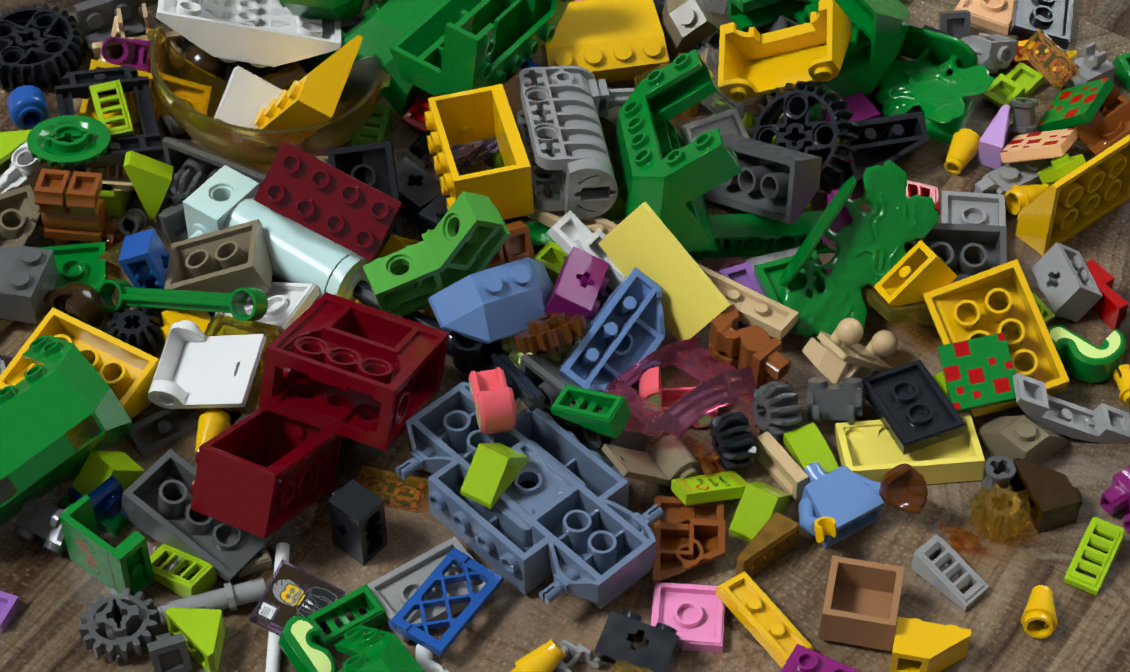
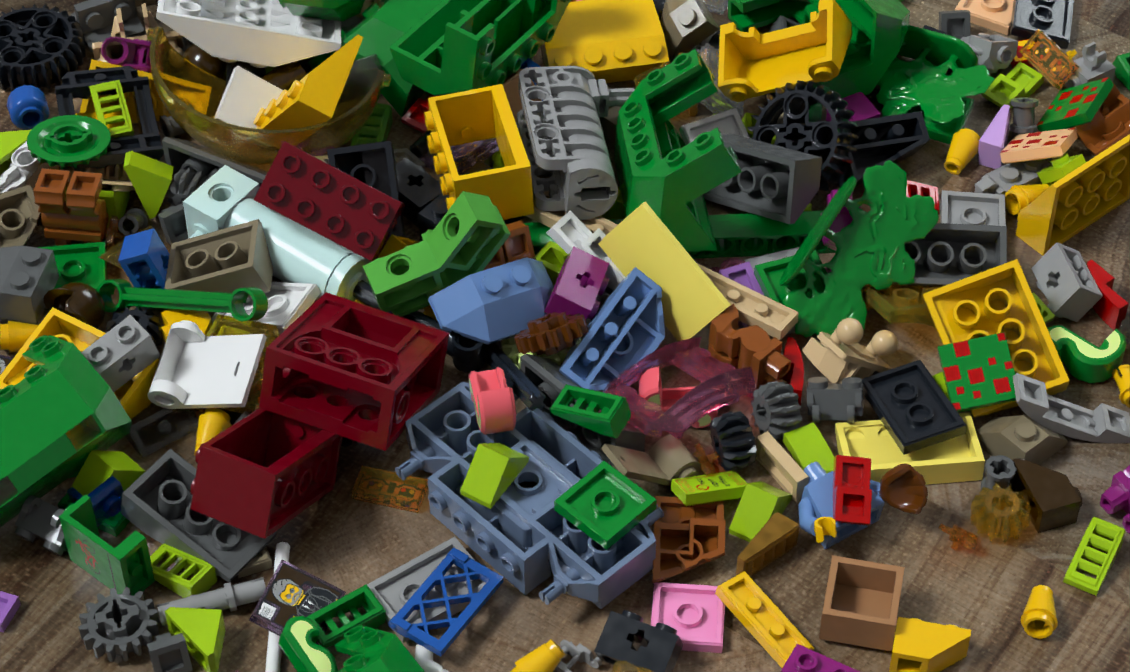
(15, 335): none -> yellow cone
(122, 353): none -> light grey brick
(357, 521): black brick -> none
(605, 505): none -> green plate
(796, 373): none -> red slope
(852, 490): none -> red slope
(913, 276): yellow slope -> none
(943, 554): light grey slope -> none

